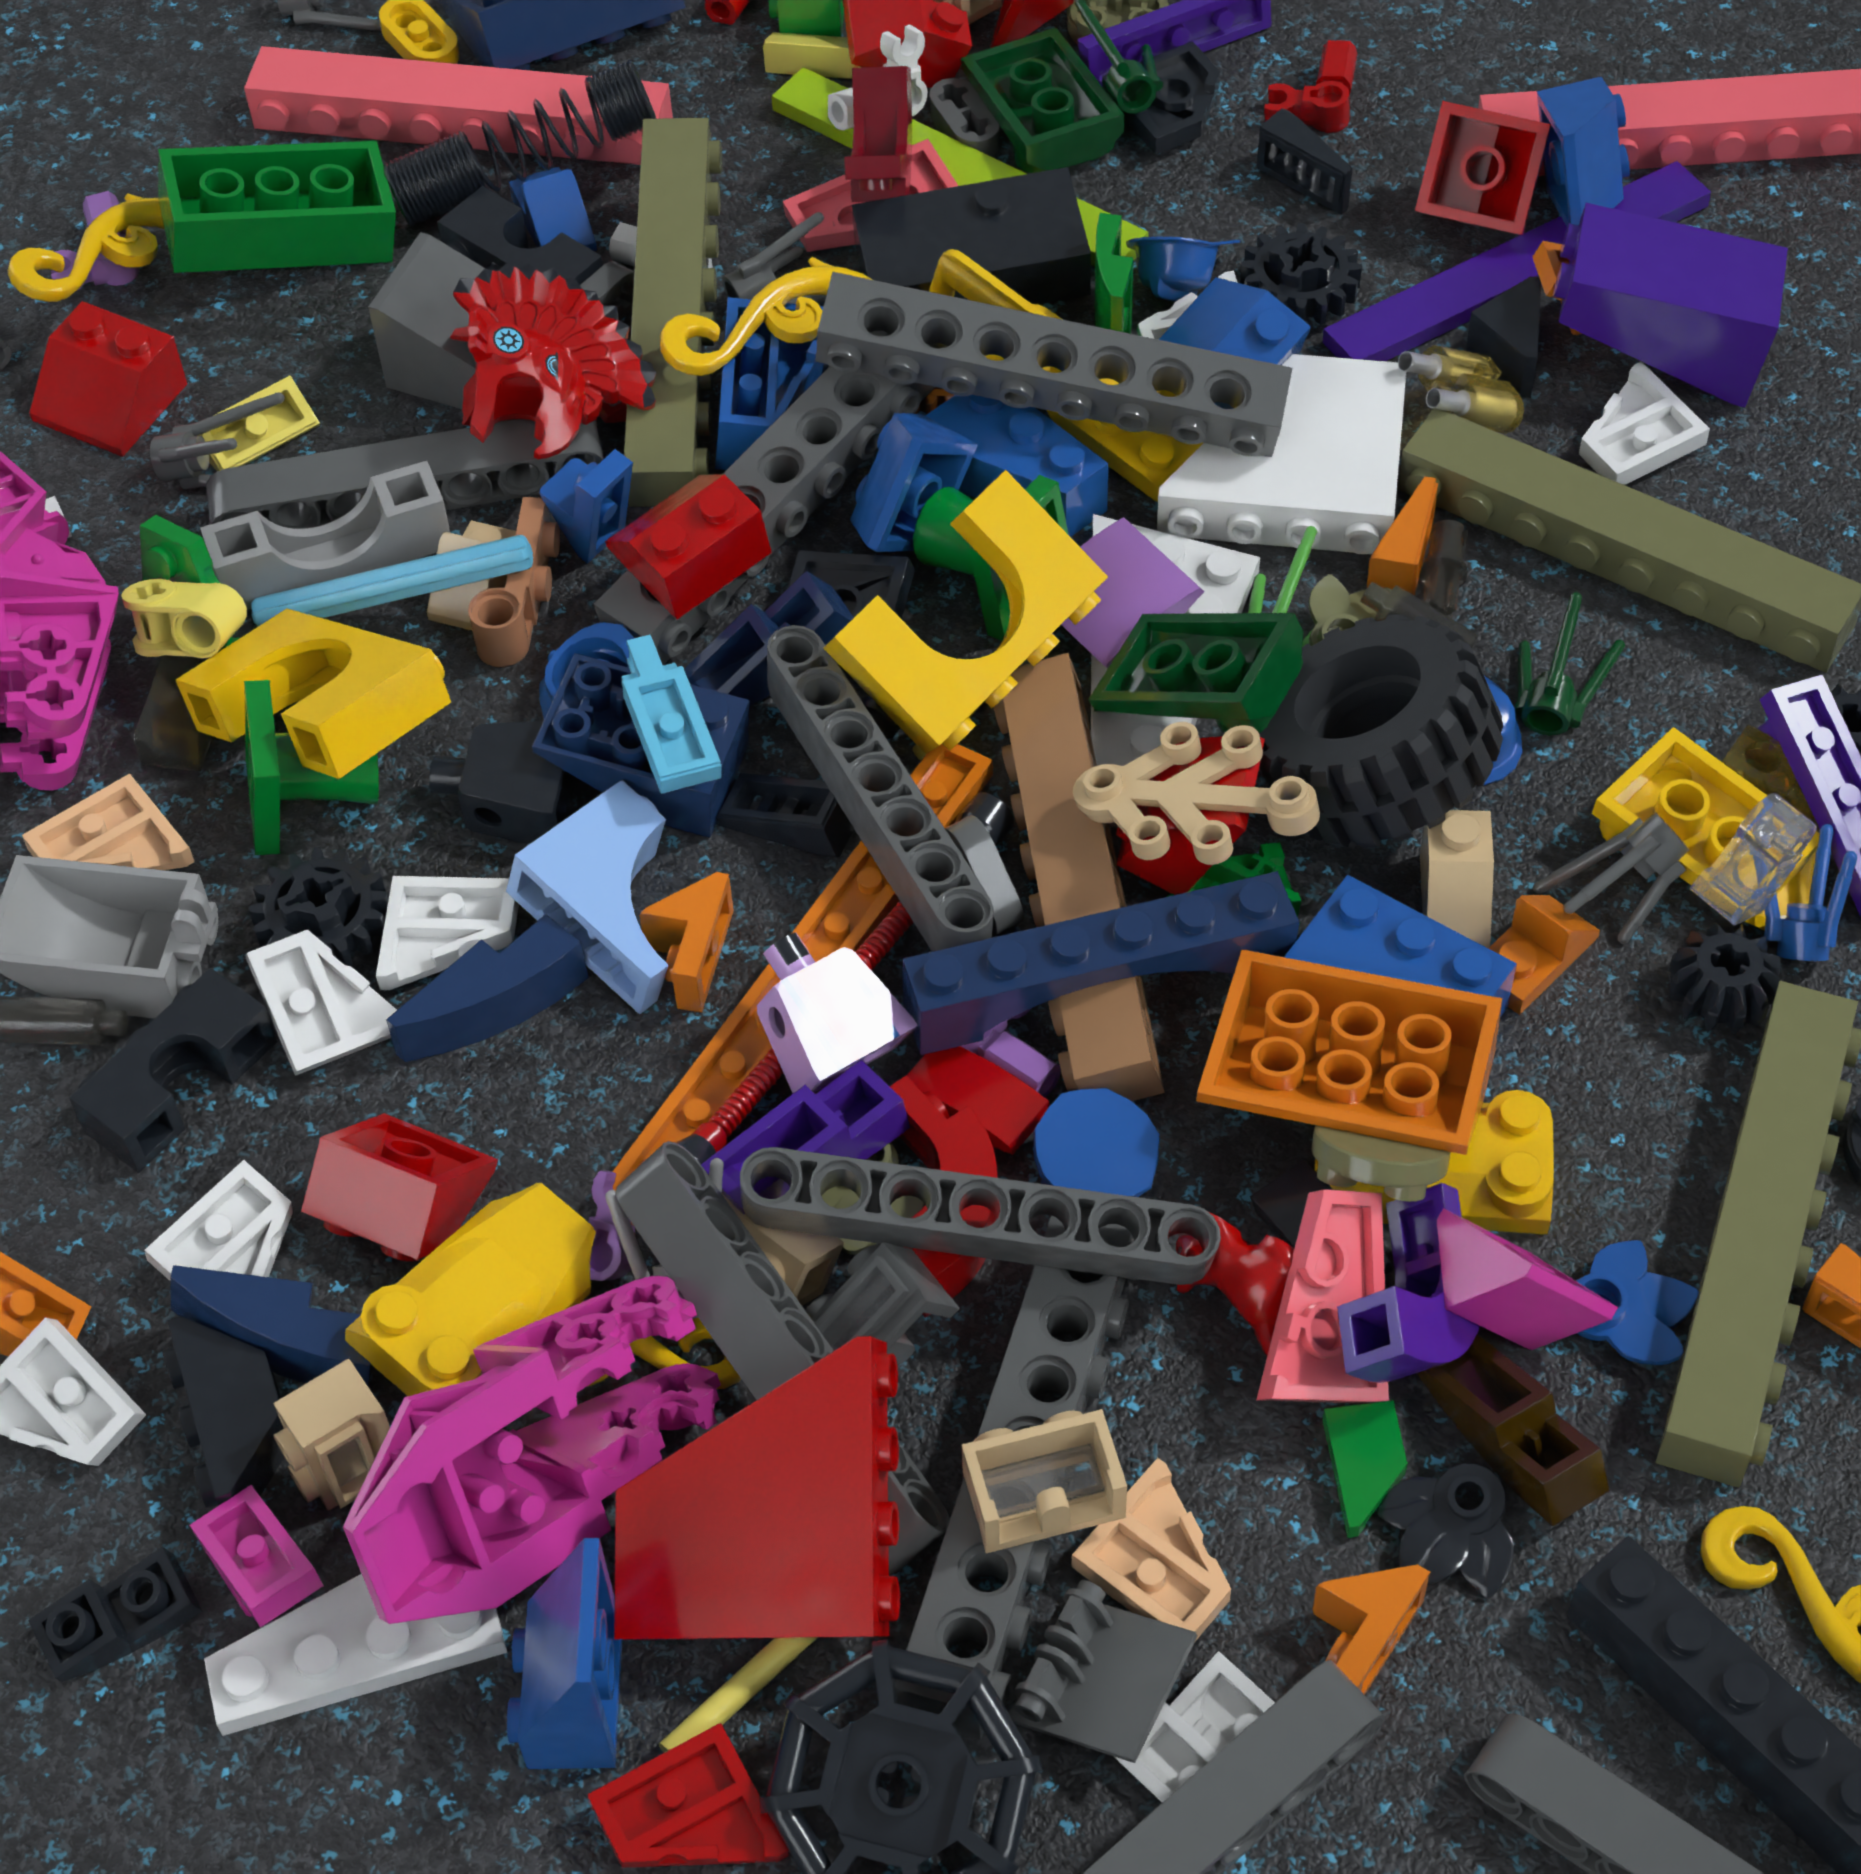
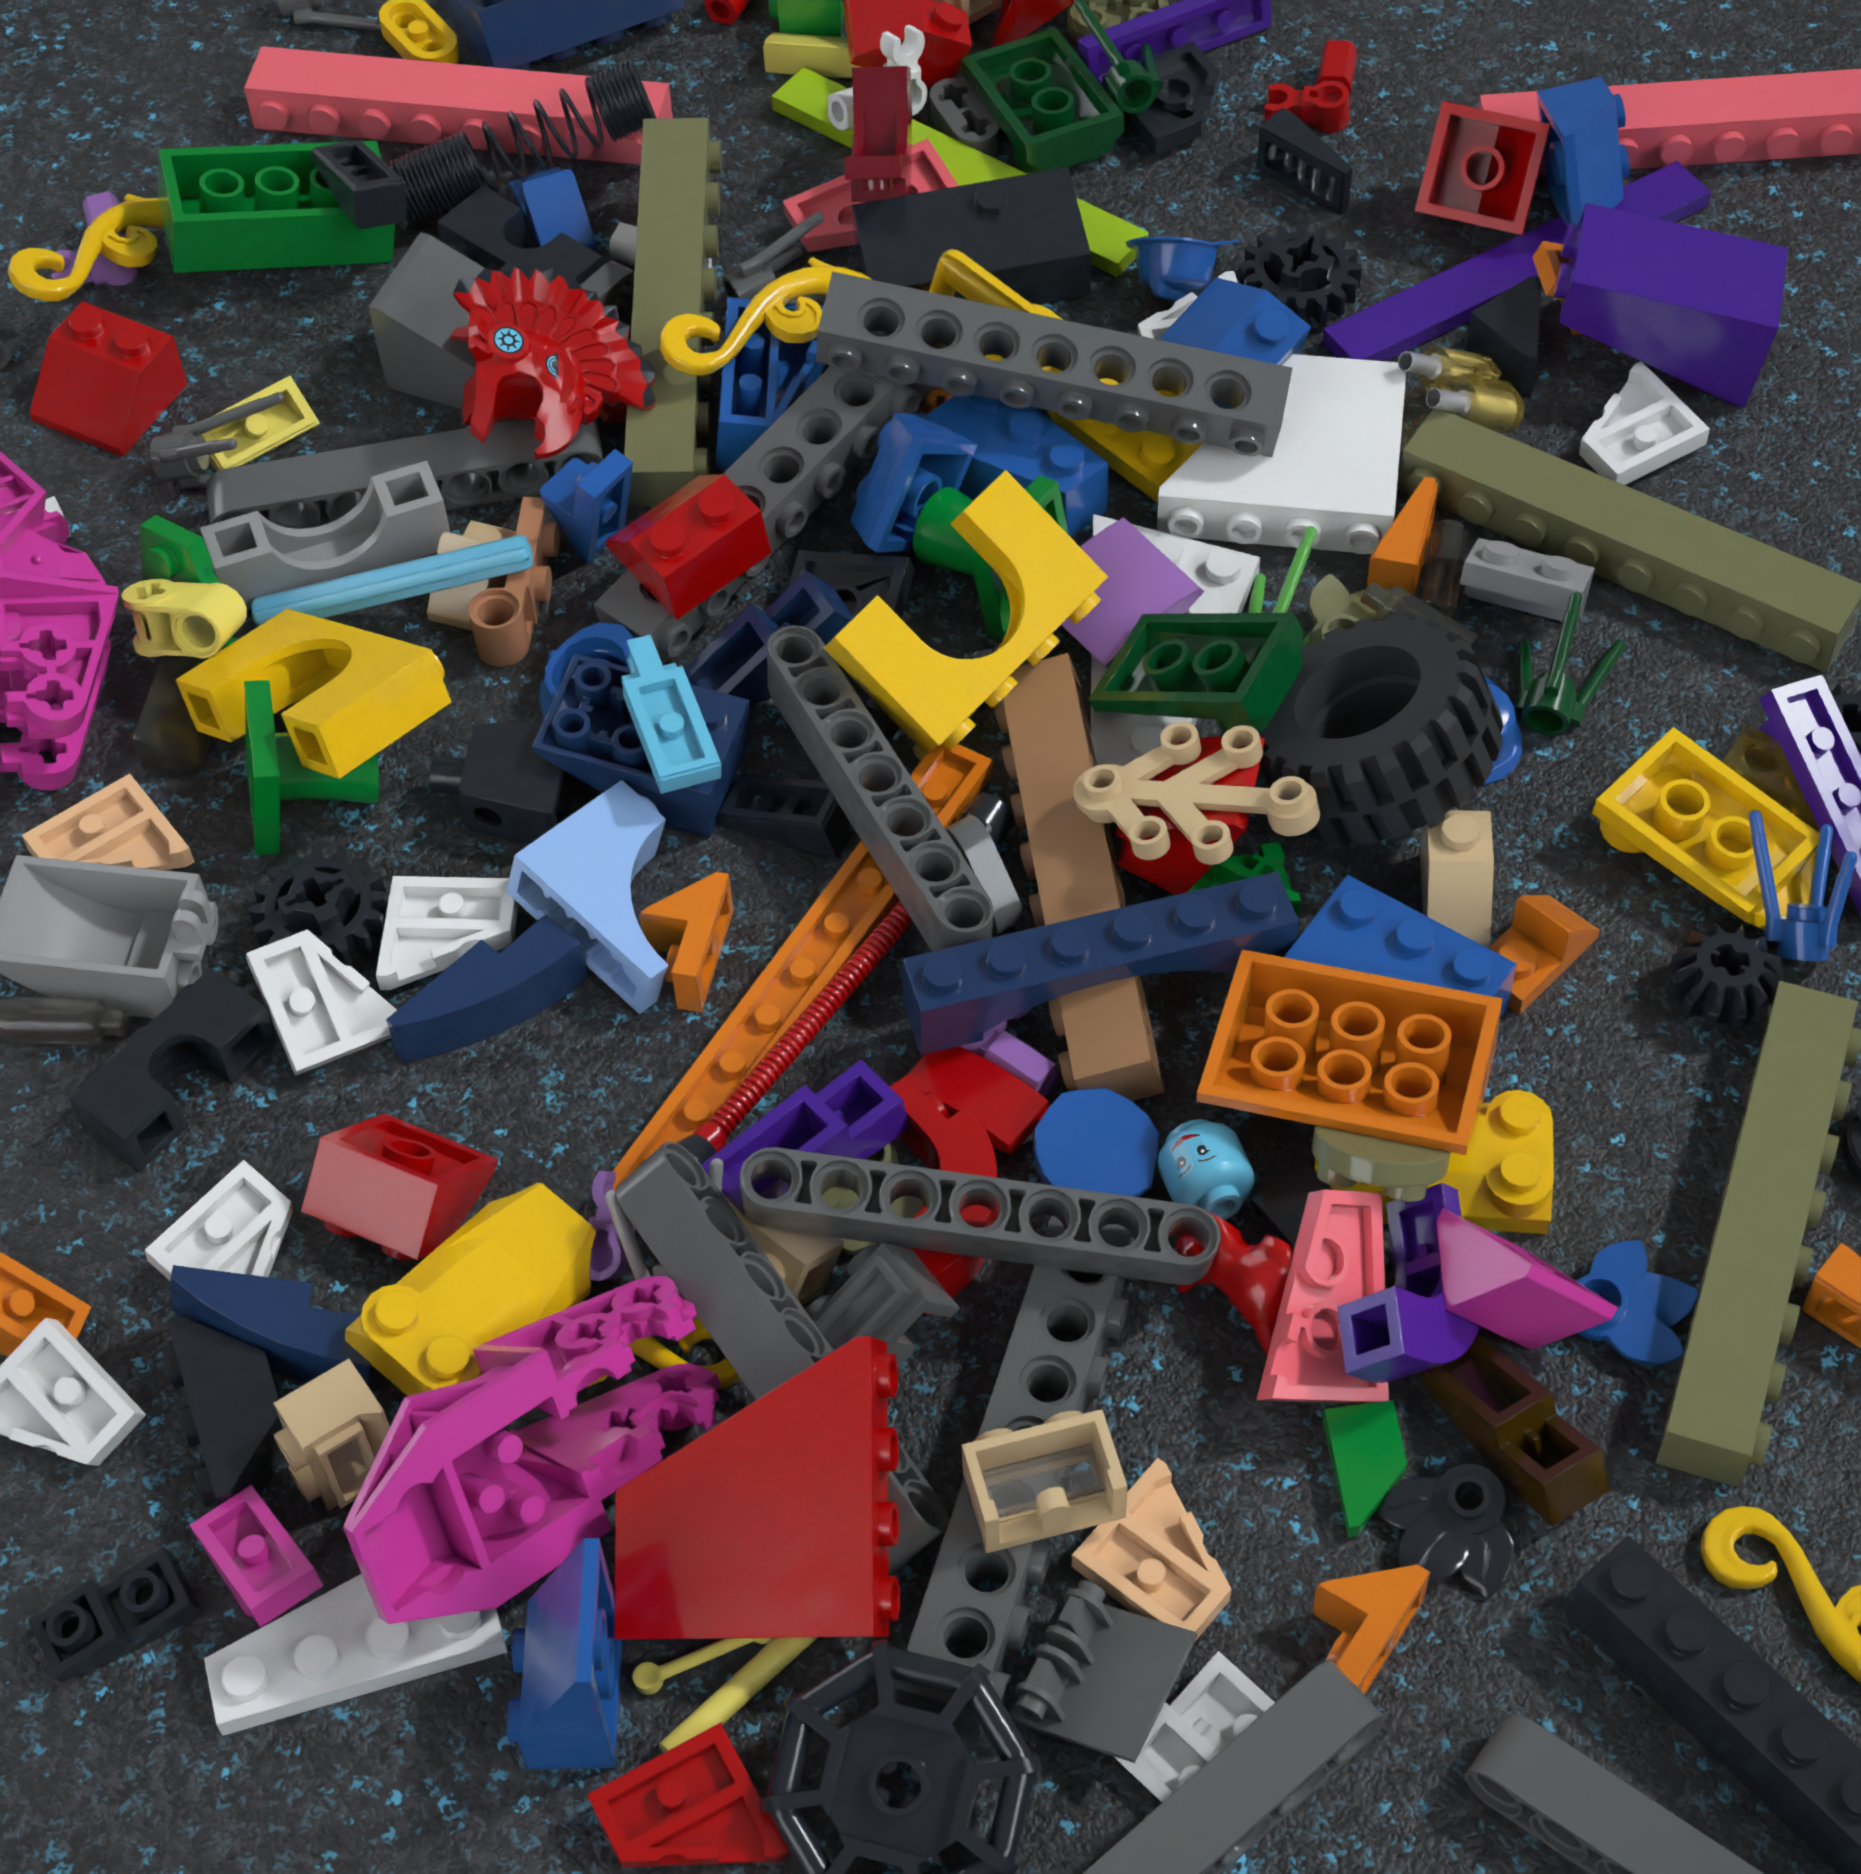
(362, 183): none -> black slope
(649, 1677): none -> light yellow hinge
(827, 1014): torso -> none
(1112, 277): green slope -> none
(1206, 1167): none -> medium azure head
(1524, 579): none -> light grey bracket
(1646, 847): dark grey plant -> none
(1755, 860): clear leg -> none

